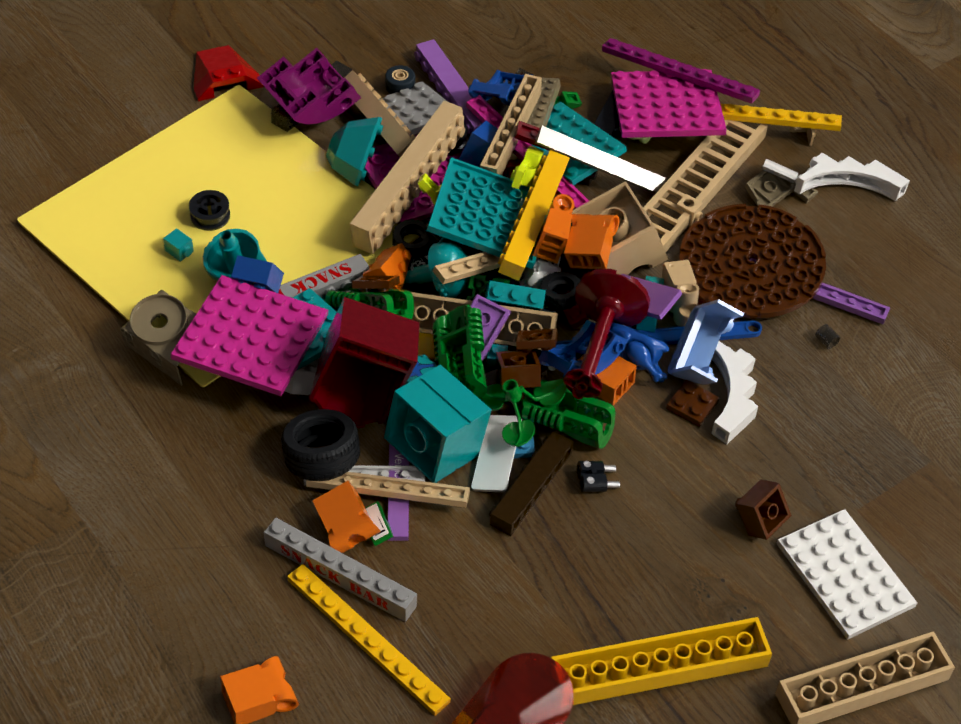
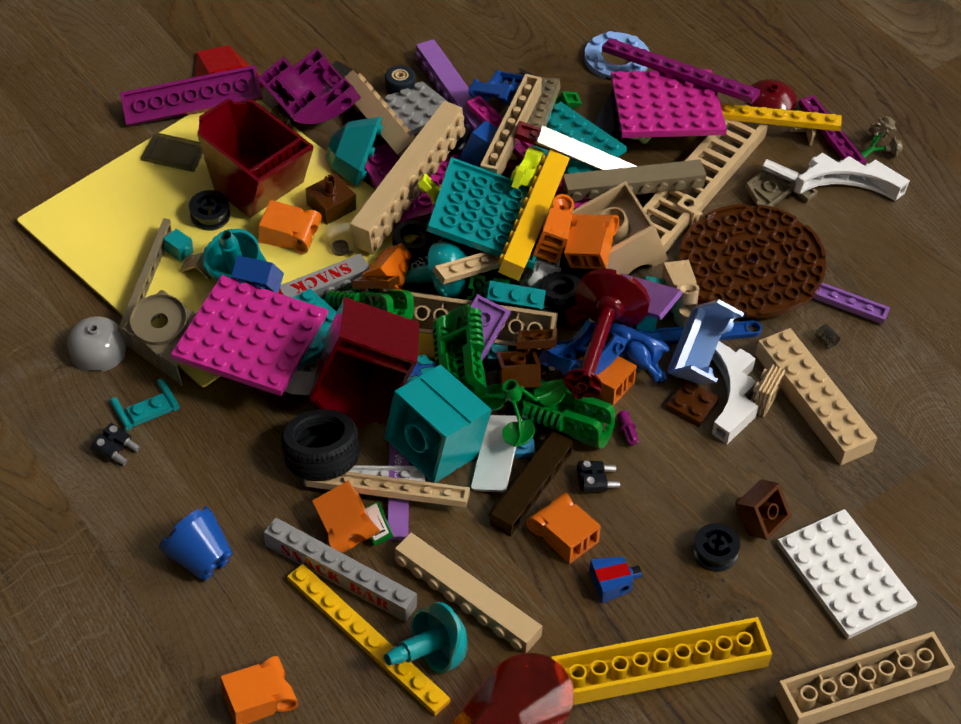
(96, 344): none -> light grey cylinder
(111, 442): none -> black piece
(147, 409): none -> teal plate
(148, 271): none -> dark tan tile
(173, 152): none -> clear smoke piece
(189, 95): none -> magenta plate
(195, 261): none -> tan bracket
(198, 544): none -> blue cone
(251, 154): none -> dark red windscreen
(288, 226): none -> orange piece
(331, 198): none -> reddish brown brick
(341, 248): none -> clear smoke piece
(436, 637): none -> teal piece
(468, 593): none -> tan brick
(565, 528): none -> orange piece
(602, 68): none -> light blue plate
(613, 577): none -> blue torso
(627, 427): none -> magenta axle
(639, 178): none -> dark tan brick
(727, 549): none -> black wheel
(767, 389): none -> tan brick
(774, 95): none -> dark red dish
(817, 397): none -> tan brick
(836, 139): none -> magenta plate
(880, 131): none -> dark tan plant

